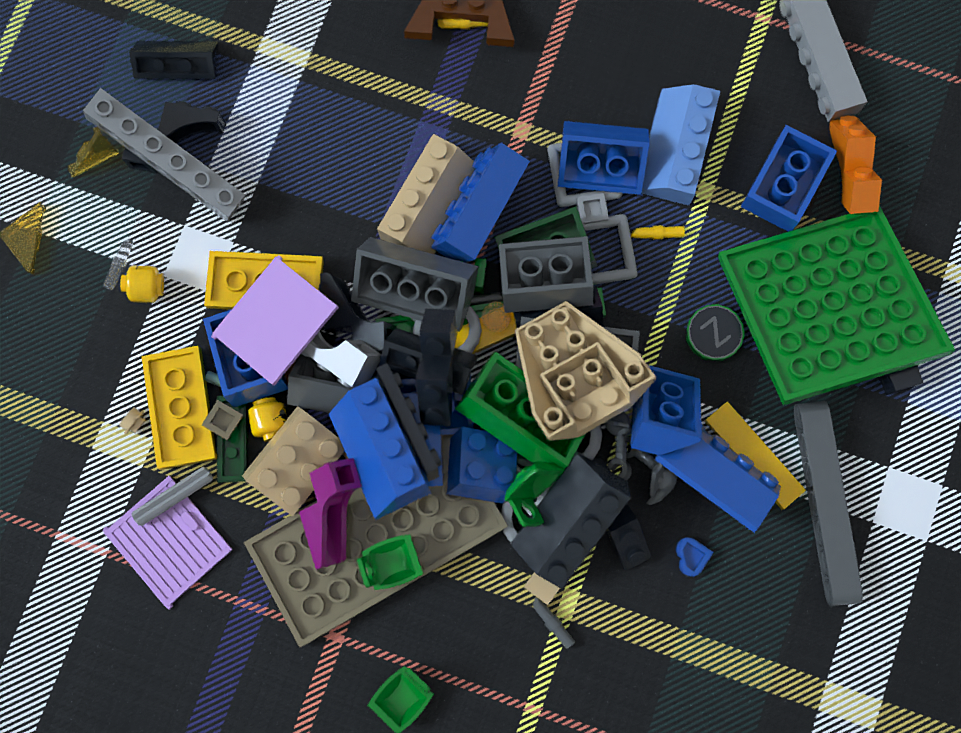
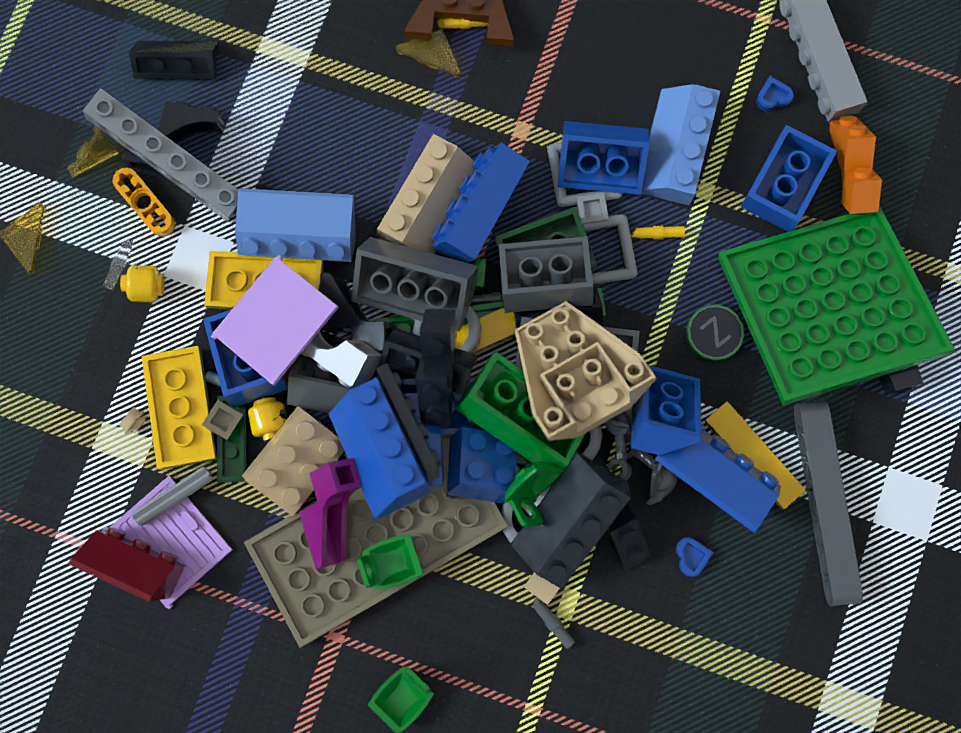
(129, 564): none -> dark red slope
(132, 198): none -> light orange beam
(295, 225): none -> medium blue slope
(432, 53): none -> clear yellow tile
(495, 318): clear yellow tile -> none
(774, 95): none -> blue tile

